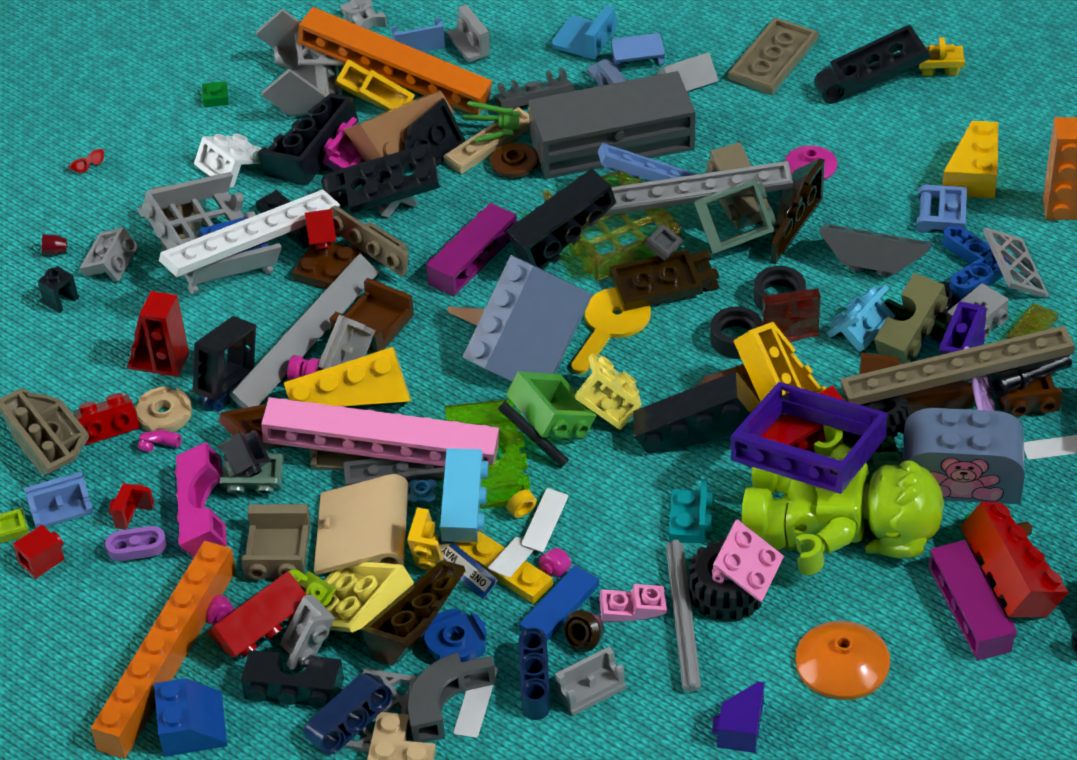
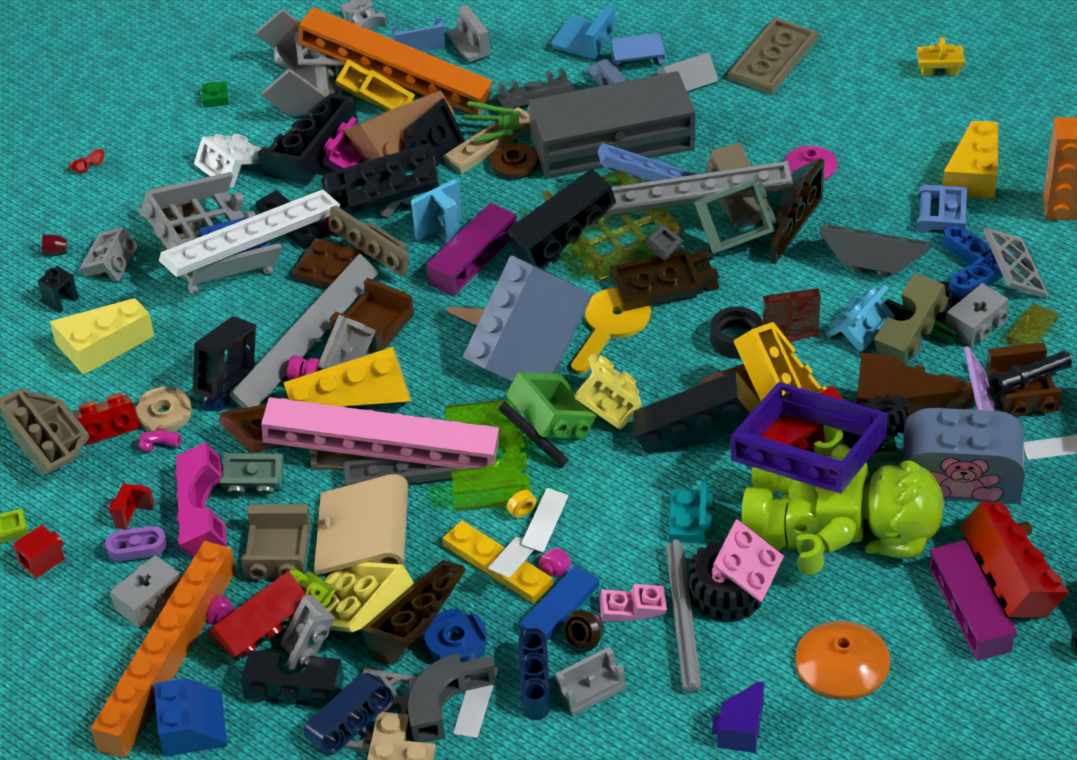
(59, 500): medium blue hinge -> none
(102, 333): none -> light yellow wedge
(145, 591): none -> light grey brick
(159, 337): red wedge -> none
(245, 453): black window -> none
(320, 228): red brick -> none
(422, 492): dark azure plate -> none
(424, 541): yellow bracket -> none
(438, 212): none -> medium azure bracket
(463, 495): medium azure brick -> none
(475, 575): sticker -> none
(775, 276): black tyre -> none
(836, 83): black hinge -> none
(957, 366): dark tan plate -> none
(965, 328): dark purple slope -> none

